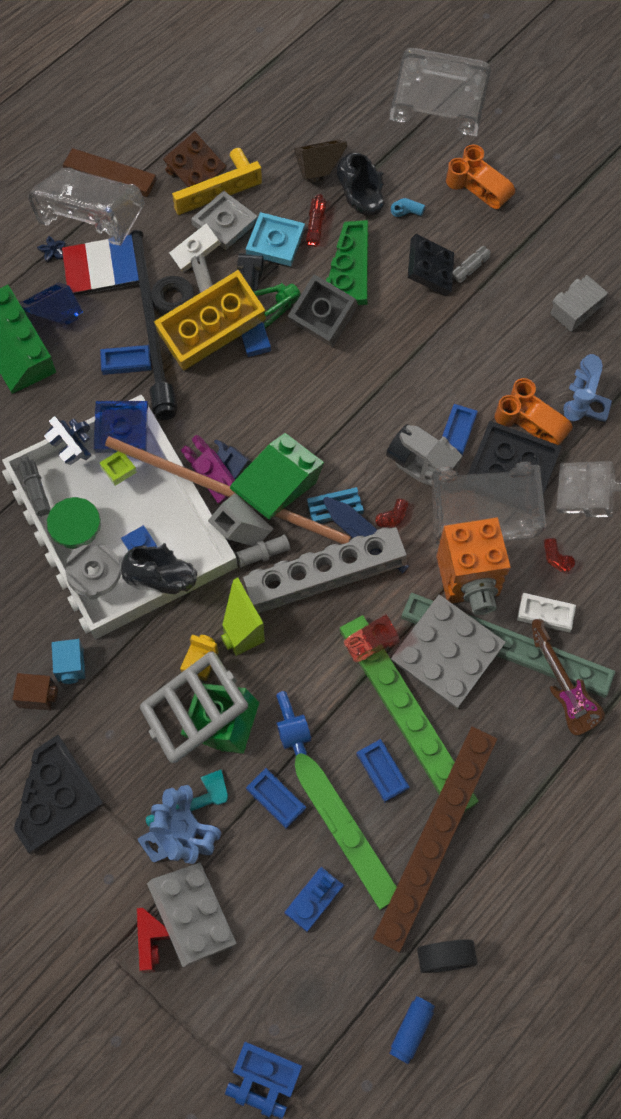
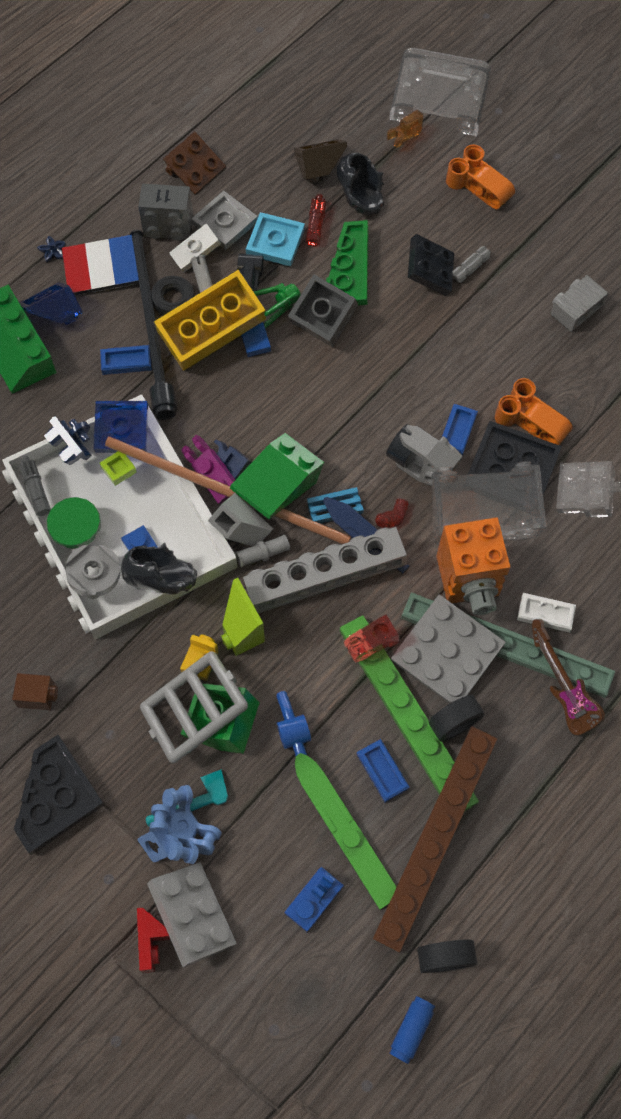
(68, 661): dark azure brick -> none
(89, 199): clear windscreen -> none
(110, 170): reddish brown tile -> none
(166, 211): none -> dark grey brick
(232, 182): yellow piece -> none
(267, 1070): blue plate -> none
(276, 798): blue tile -> none
(407, 206): dark azure arm -> none
(409, 127): none -> clear orange plate
(456, 718): none -> black tyre
(555, 559): clear red arm -> none
(590, 371): medium blue piece -> none

